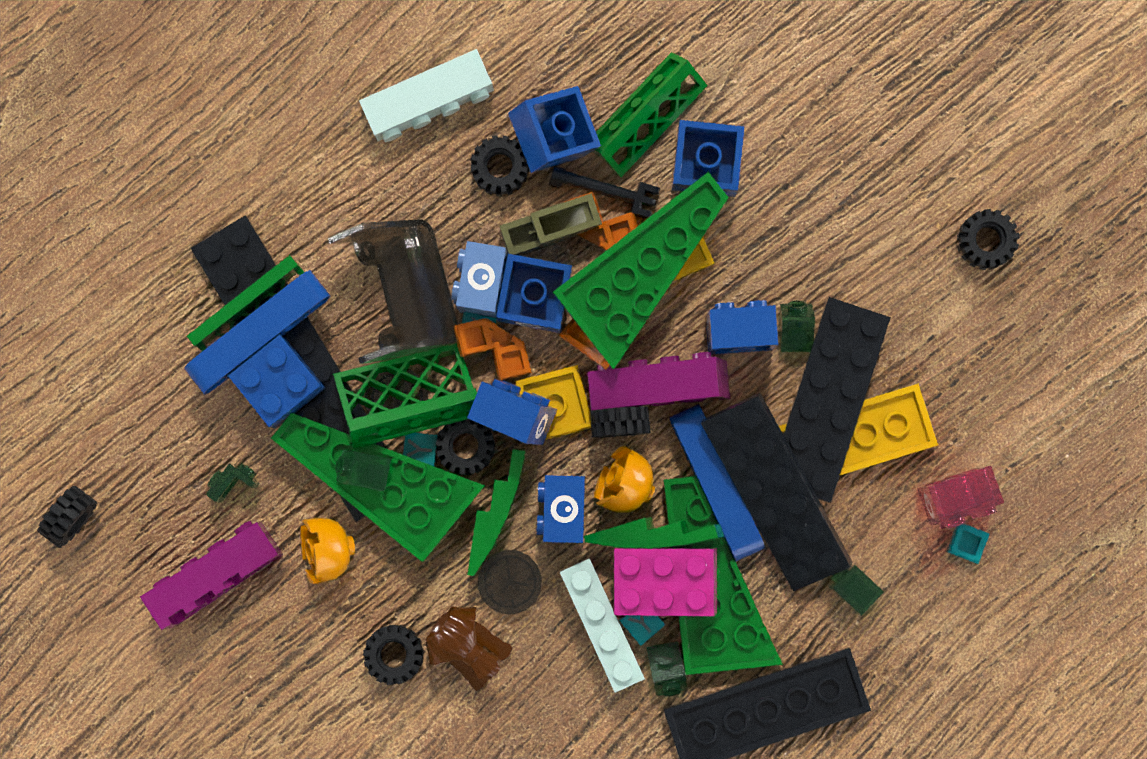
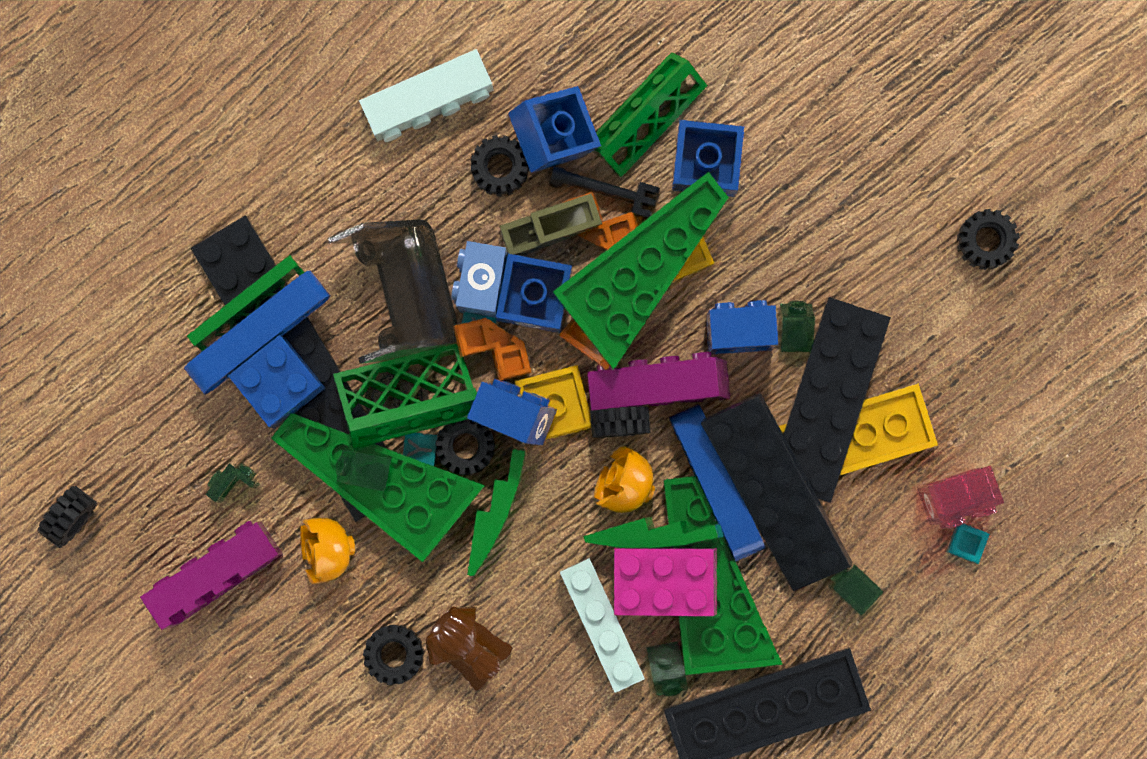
(509, 582): clear smoke tile -> none
(562, 509): blue brick -> none
(642, 626): teal tile -> none

